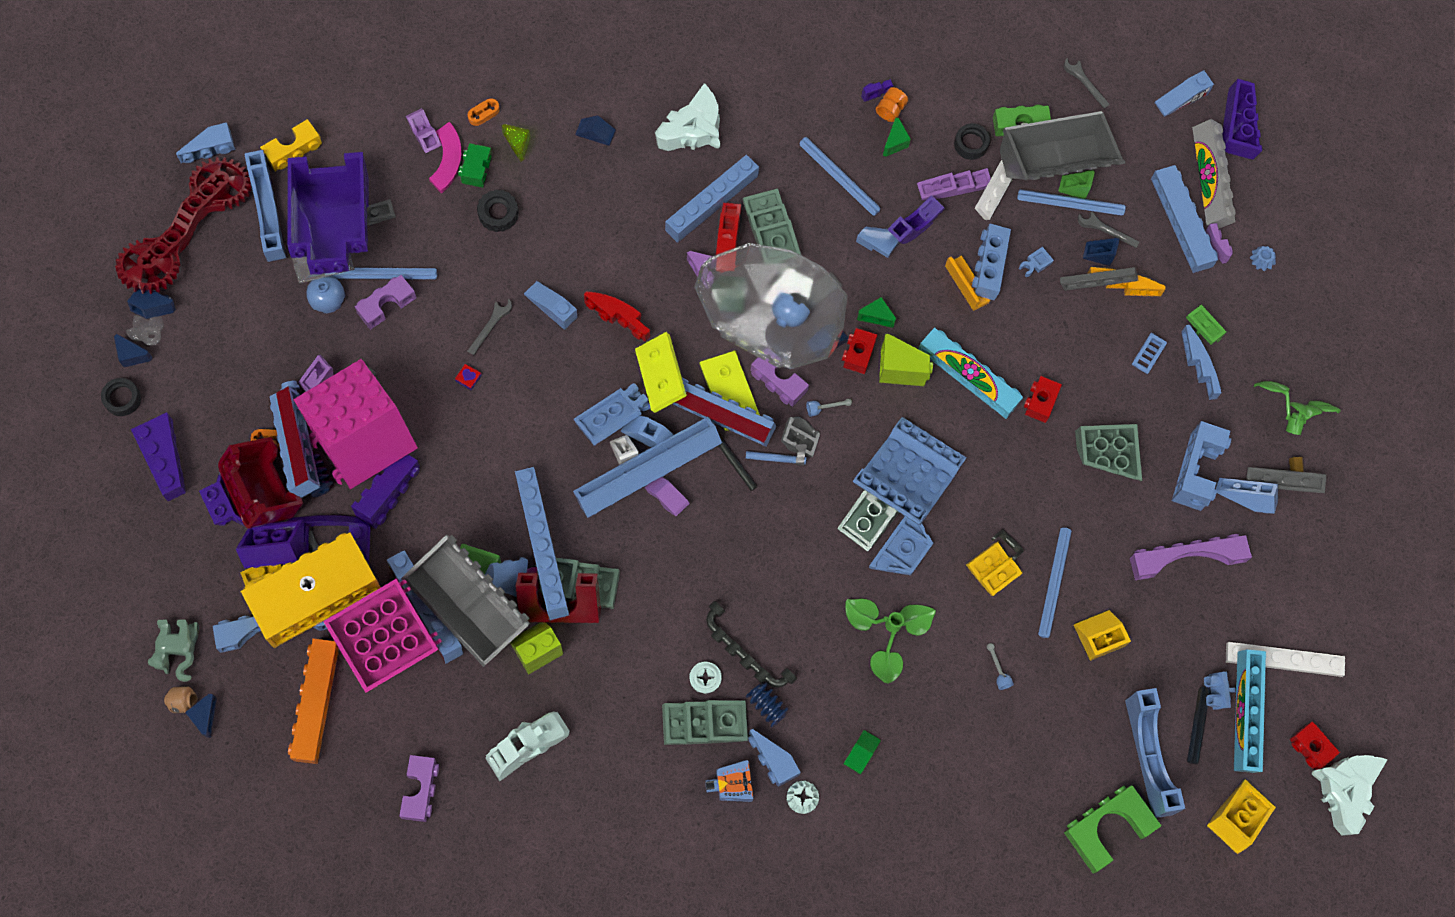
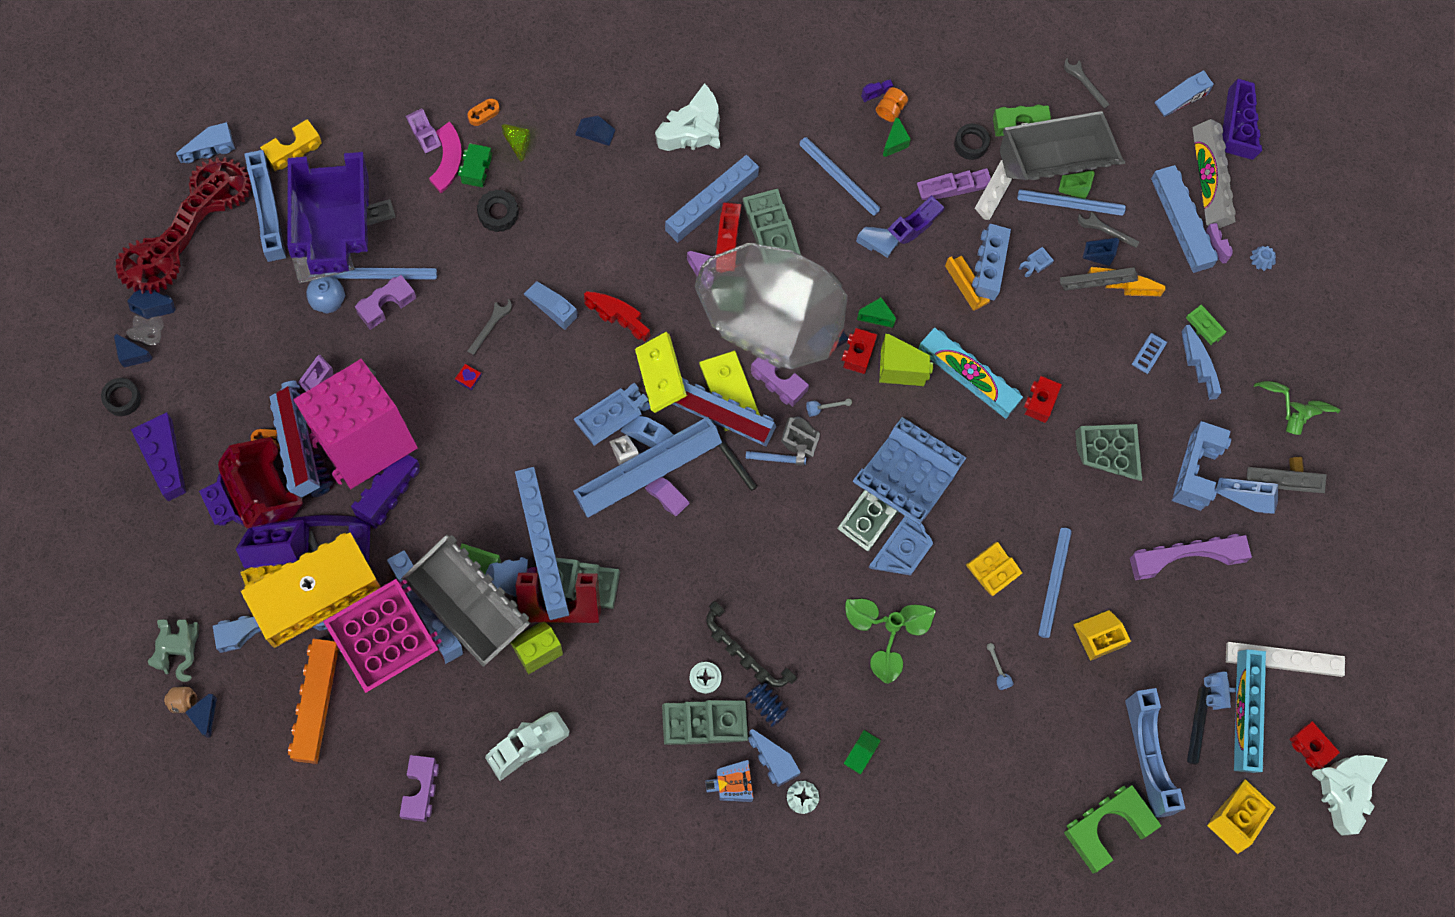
(788, 311): medium blue cylinder -> none
(1010, 541): pearl dark grey piece -> none

